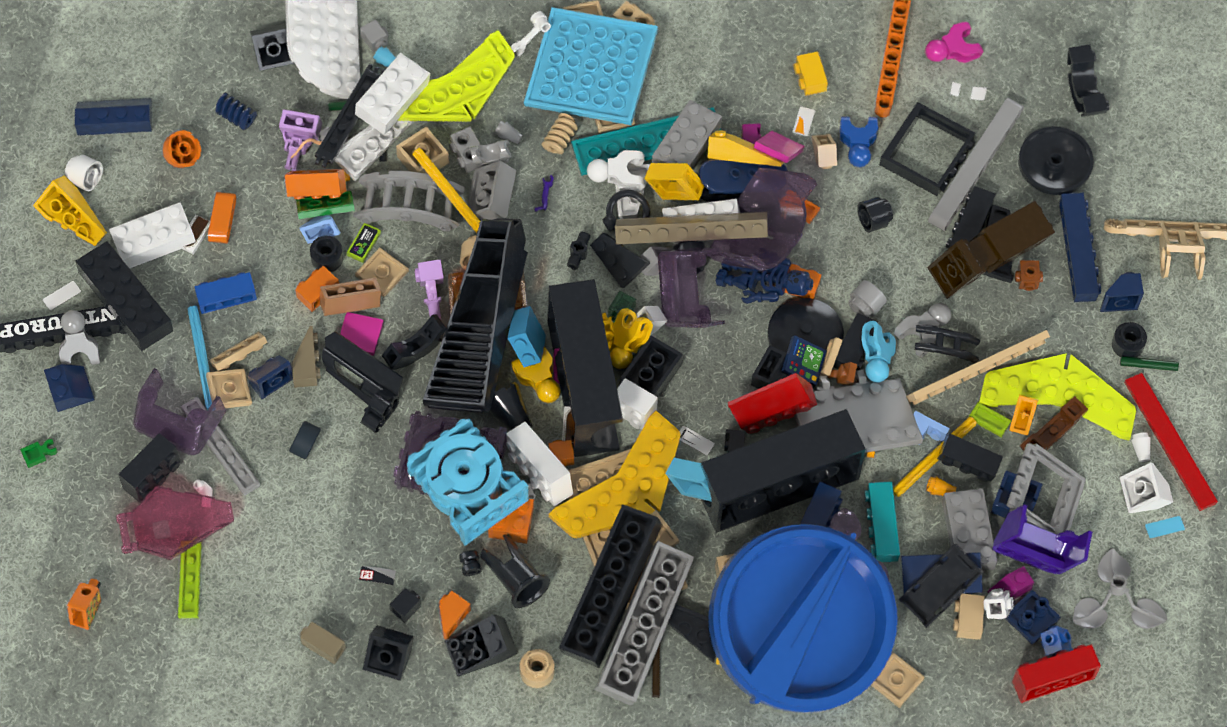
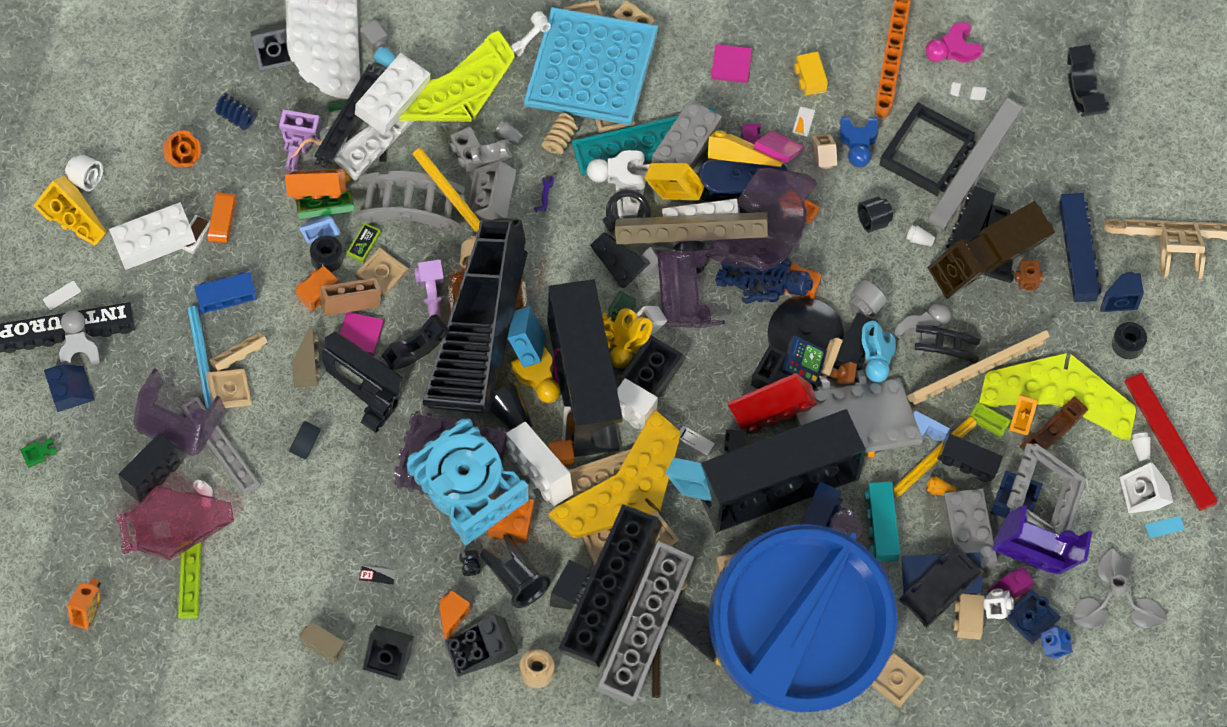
(113, 116): dark blue slope -> none
(124, 296): black brick -> none
(270, 376): dark blue slope -> none
(405, 604): black brick -> none
(429, 144): tan brick -> none
(569, 586): none -> black slope
(575, 255): black axle -> none
(731, 63): none -> dark pink tile
(920, 236): none -> white cone
(1055, 160): black dish -> none
(1056, 673): red brick -> none
(1149, 363): dark green piece -> none

